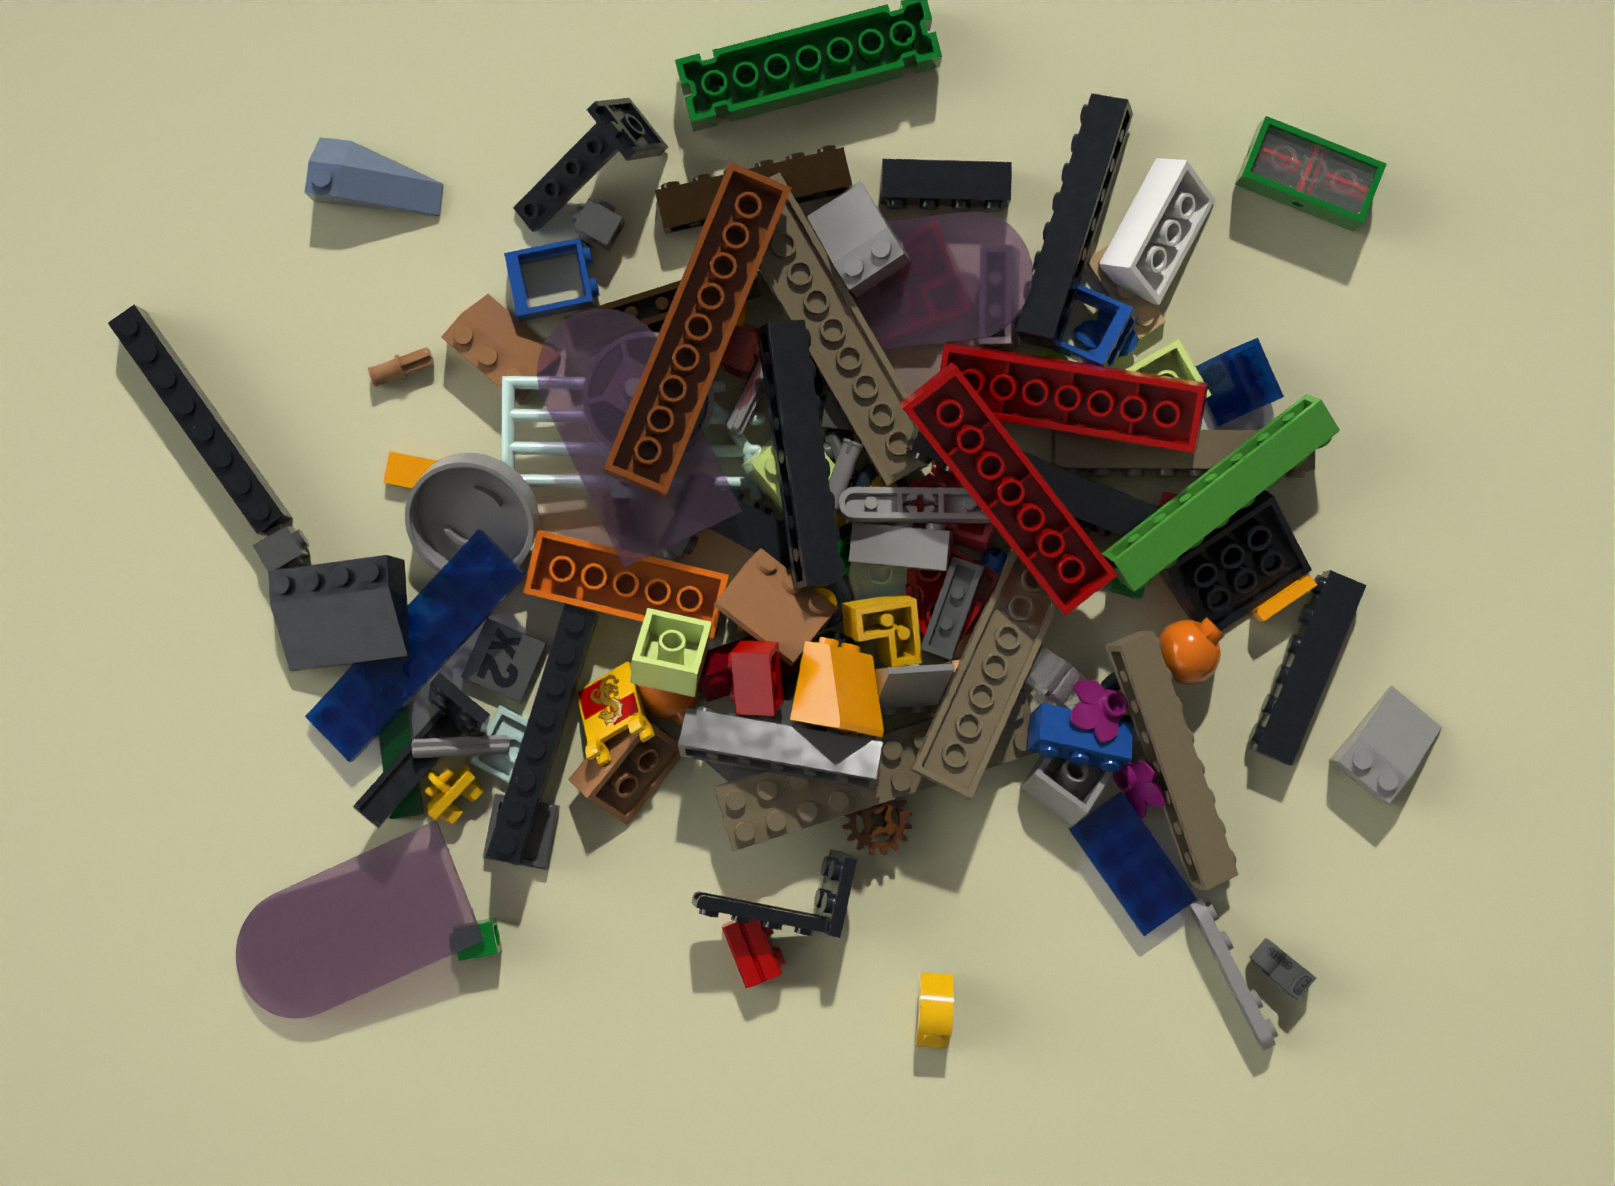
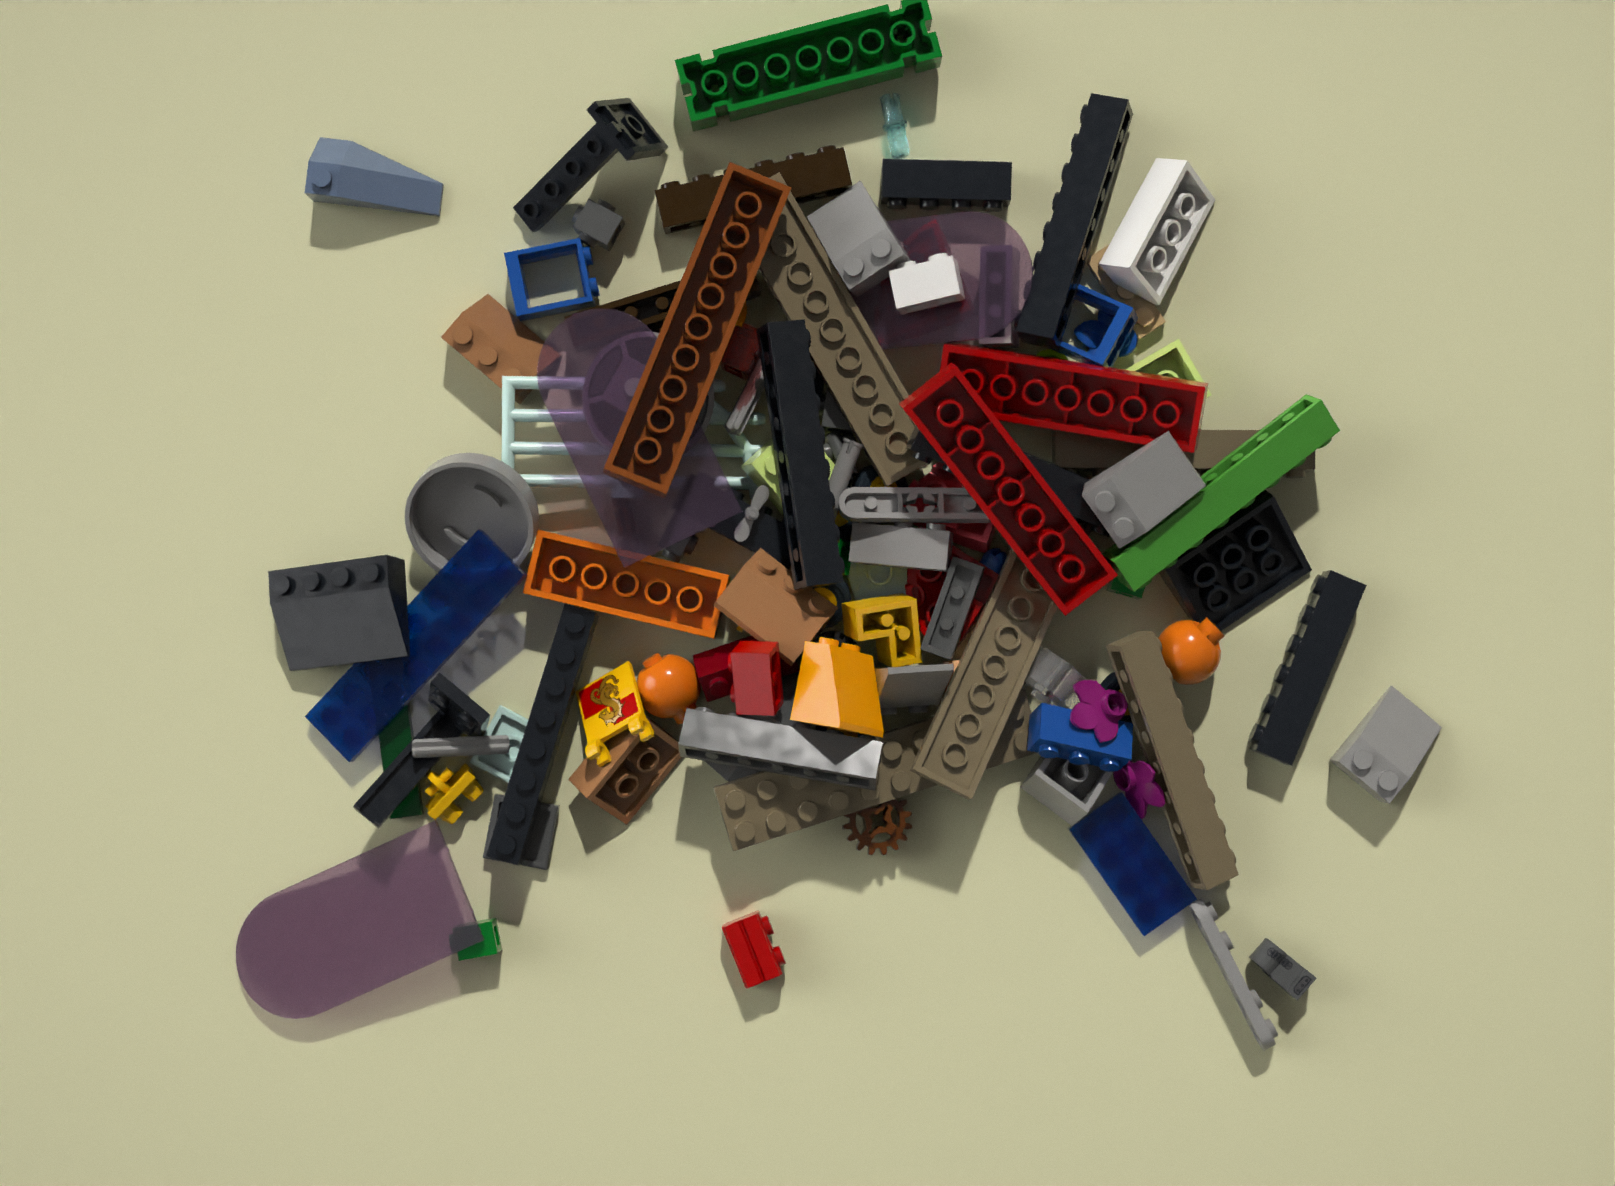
(199, 419): black brick -> none
(282, 548): dark grey brick -> none
(400, 366): medium nougat axle -> none
(405, 469): light orange tile -> none
(504, 660): dark grey tile -> none
(670, 652): yellowish green brick -> none
(751, 513): none -> light grey piece
(830, 902): black bracket -> none
(895, 125): none -> clear light blue axle
(926, 283): none -> white brick
(935, 1010): yellow brick -> none
(1142, 489): none -> light grey slope
(1239, 382): clear blue slope -> none
(1283, 598): light orange tile -> none
(1310, 173): brick -> none

